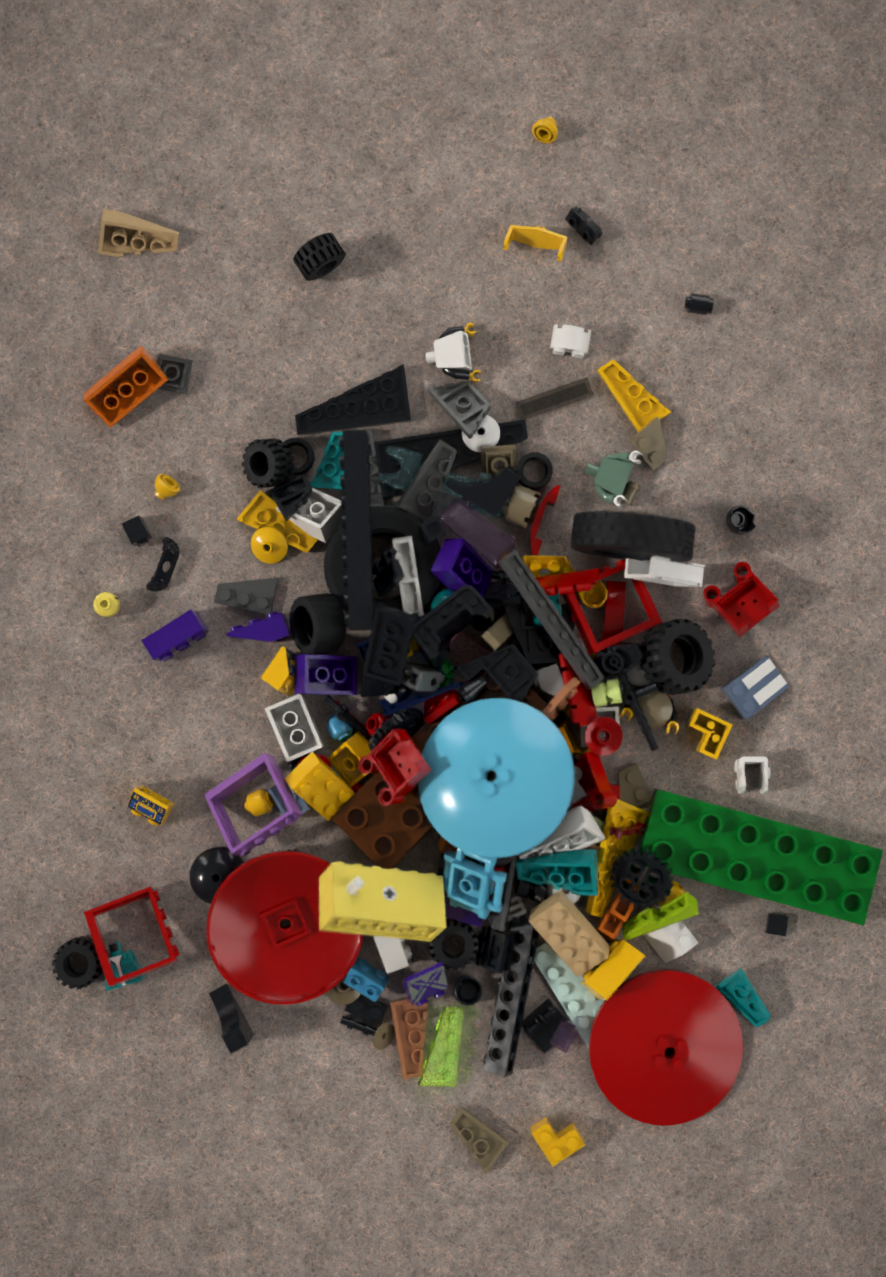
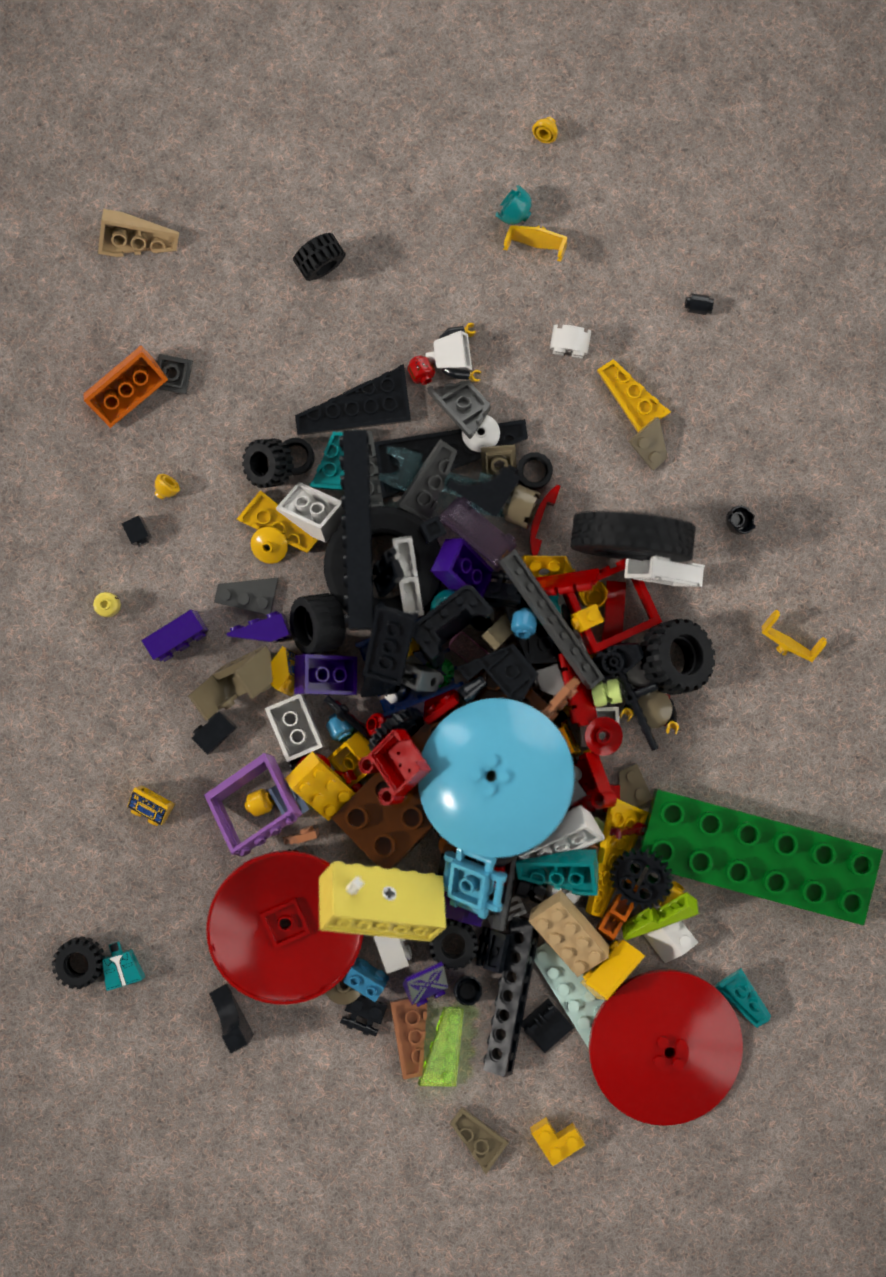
(100, 946): red window -> none
(161, 579): black piece -> none
(211, 862): black dish -> none
(213, 732): none -> black brick
(243, 675): none -> dark tan windscreen
(291, 495): black wing -> none
(305, 834): none -> nougat wing
(348, 775): none -> red hand
(383, 1036): dark tan piece -> none
(421, 370): none -> red head
(515, 207): none -> teal cylinder
(524, 623): none -> dark azure head
(554, 399): clear smoke tile -> none
(564, 1035): clear purple brick -> none
(577, 219): black hinge -> none
(586, 618): none -> yellow bracket
(612, 476): sand green torso -> none
(630, 492): dark tan pin -> none
(713, 729): yellow brick -> none
(745, 603): red piece -> none
(754, 688): sand blue slope -> none
(764, 772): white piece -> none
(776, 924): black tile -> none
(787, 643): none -> yellow piece

